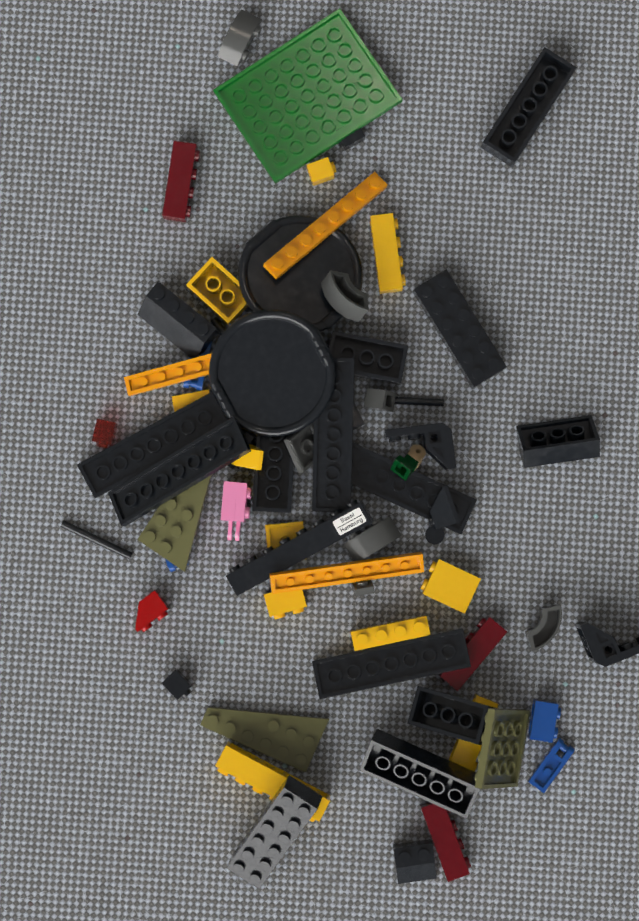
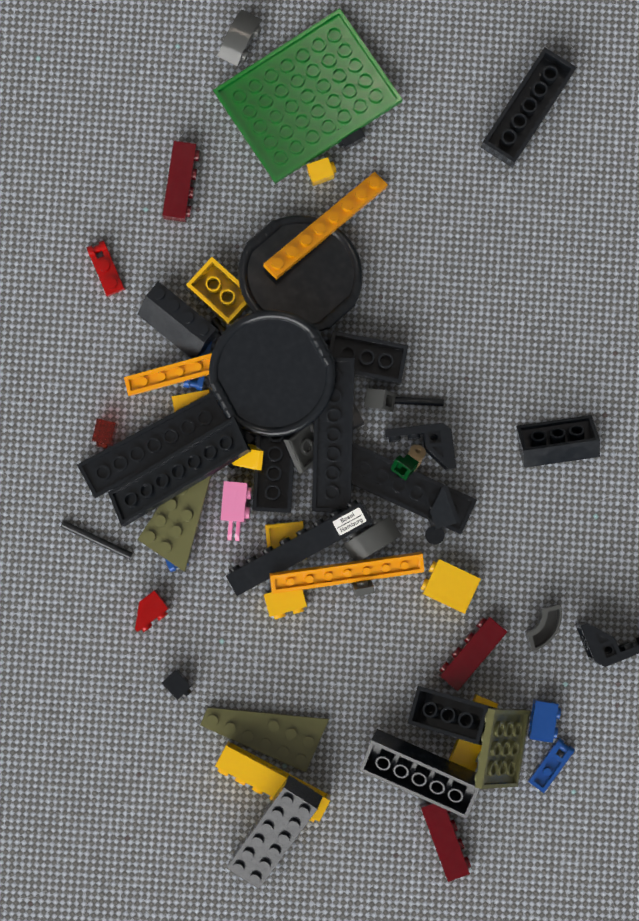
(105, 269): none -> red plate
(345, 296): dark grey brick -> none
(386, 253): yellow brick -> none
(390, 632): yellow brick -> none
(391, 663): black plate -> none
(414, 861): black slope -> none
(459, 329): black brick -> none

